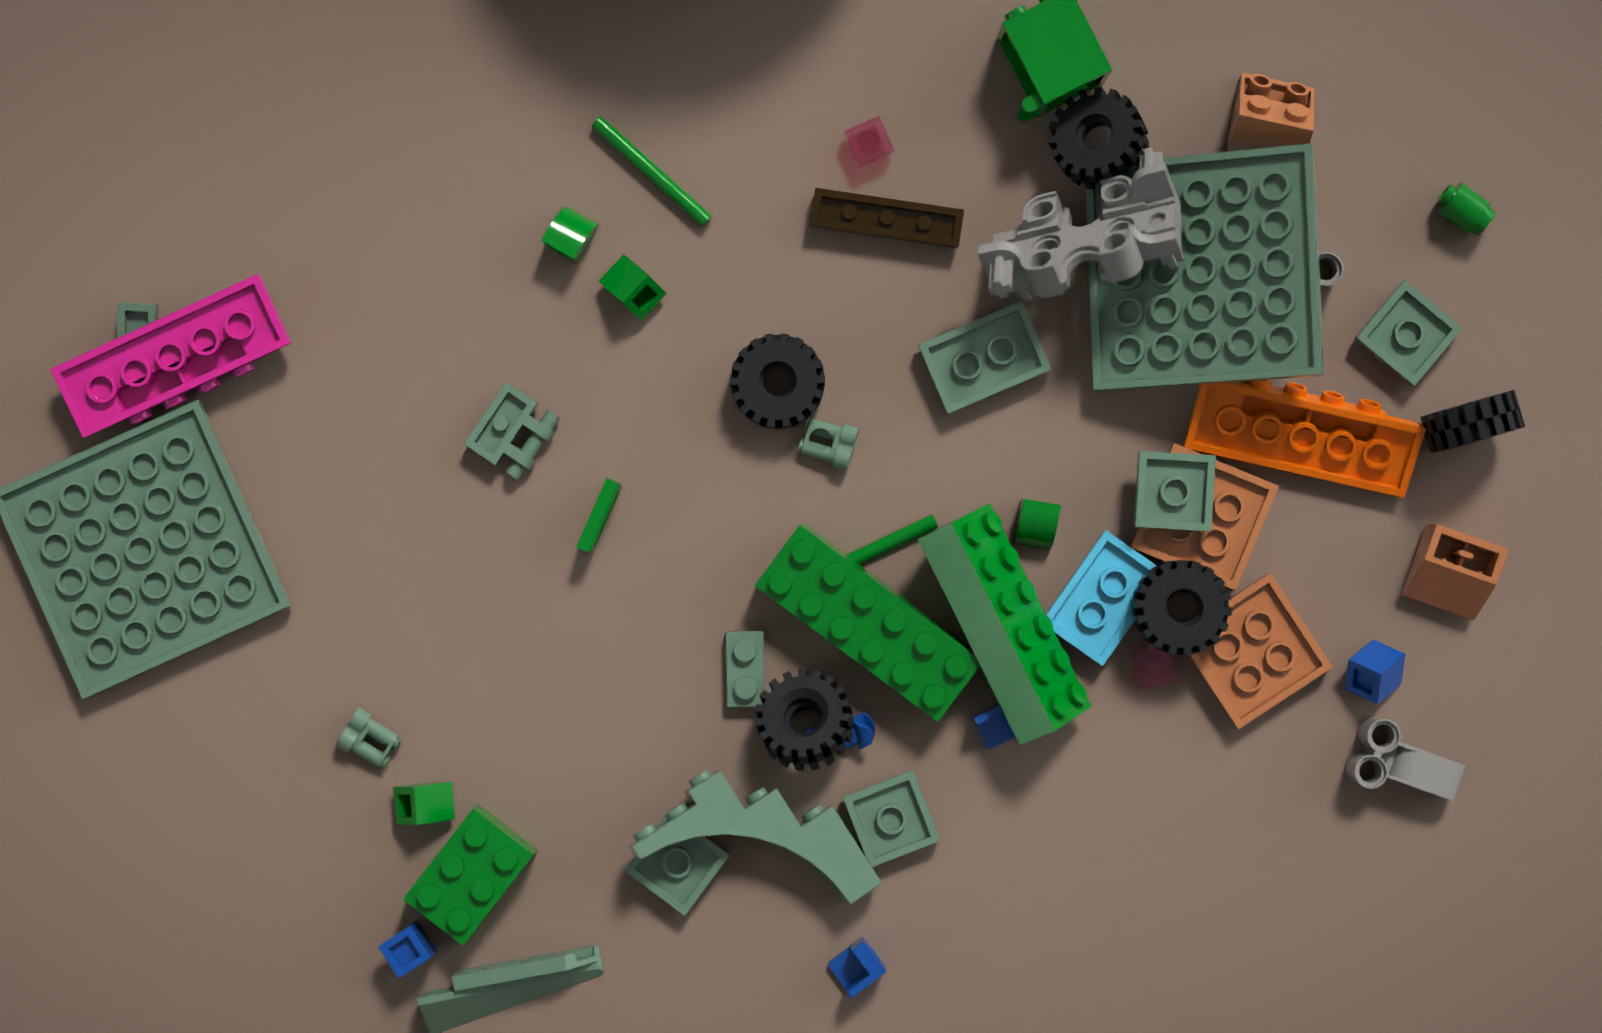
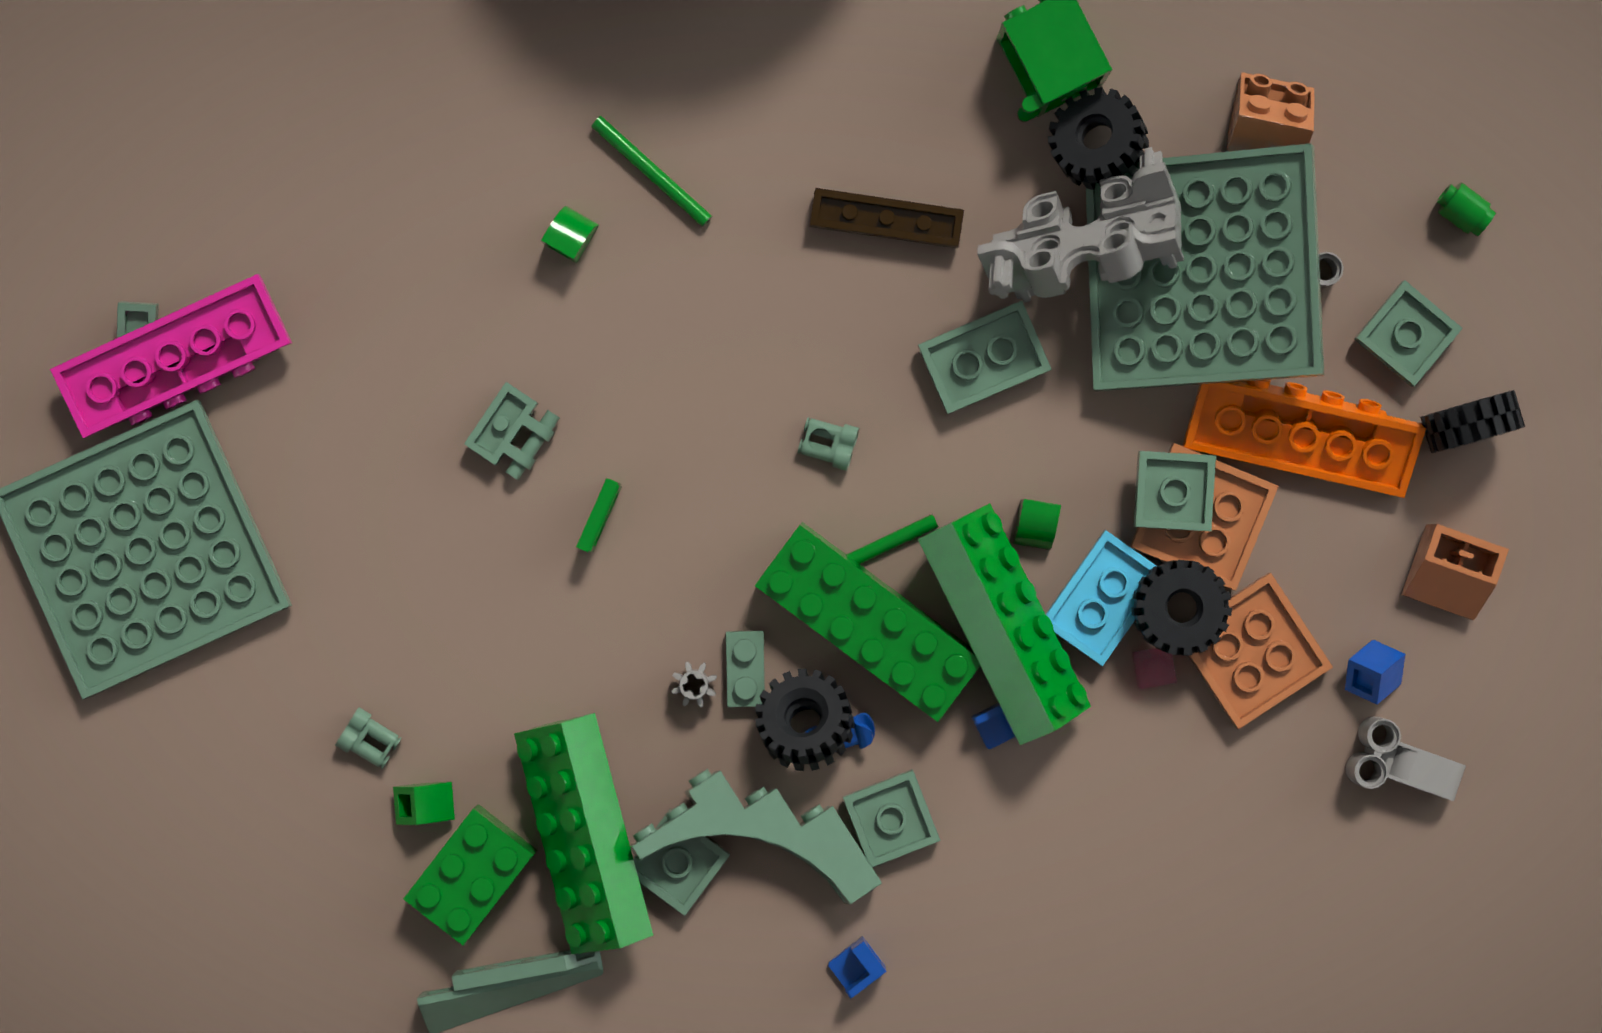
(408, 949): blue panel -> none
(583, 835): none -> green brick
(632, 287): green brick -> none
(689, 694): none -> light grey gear
(783, 352): black tyre -> none
(869, 141): clear pink plate -> none

